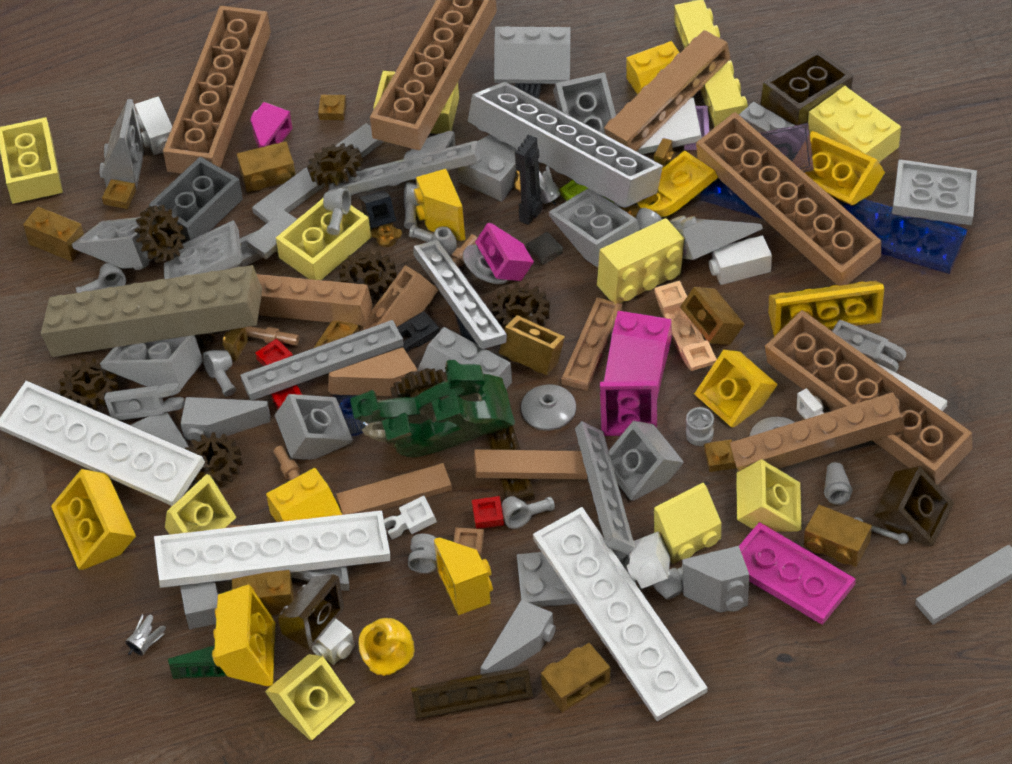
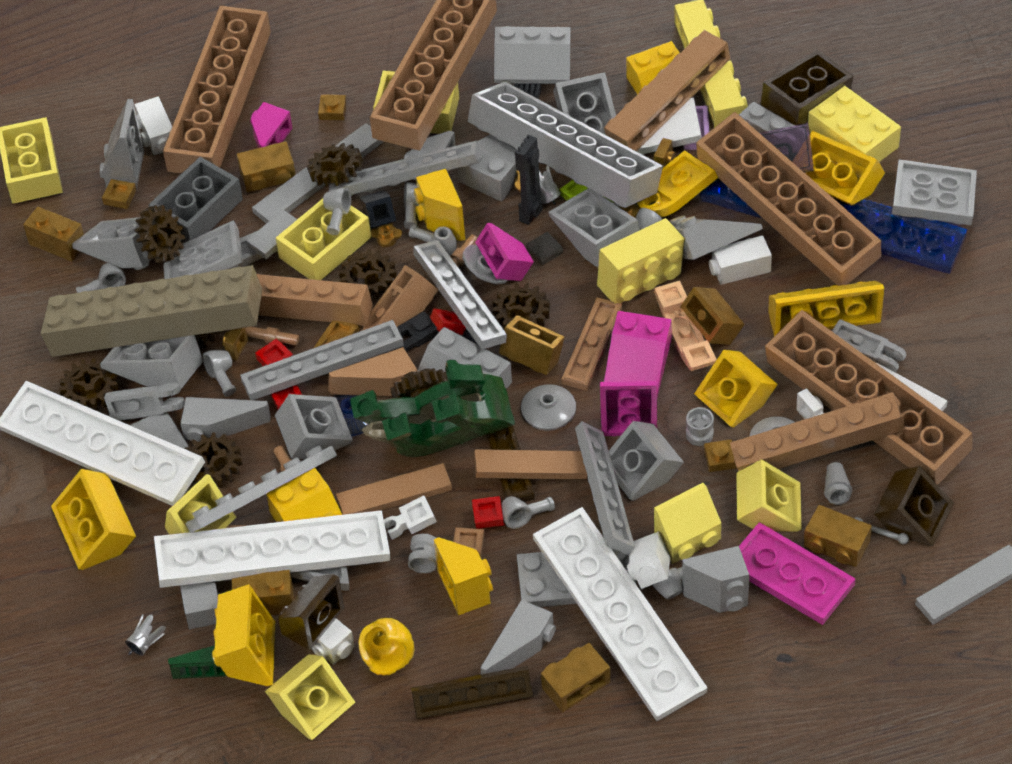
(250, 491): none -> light grey plate
(447, 319): none -> red plate

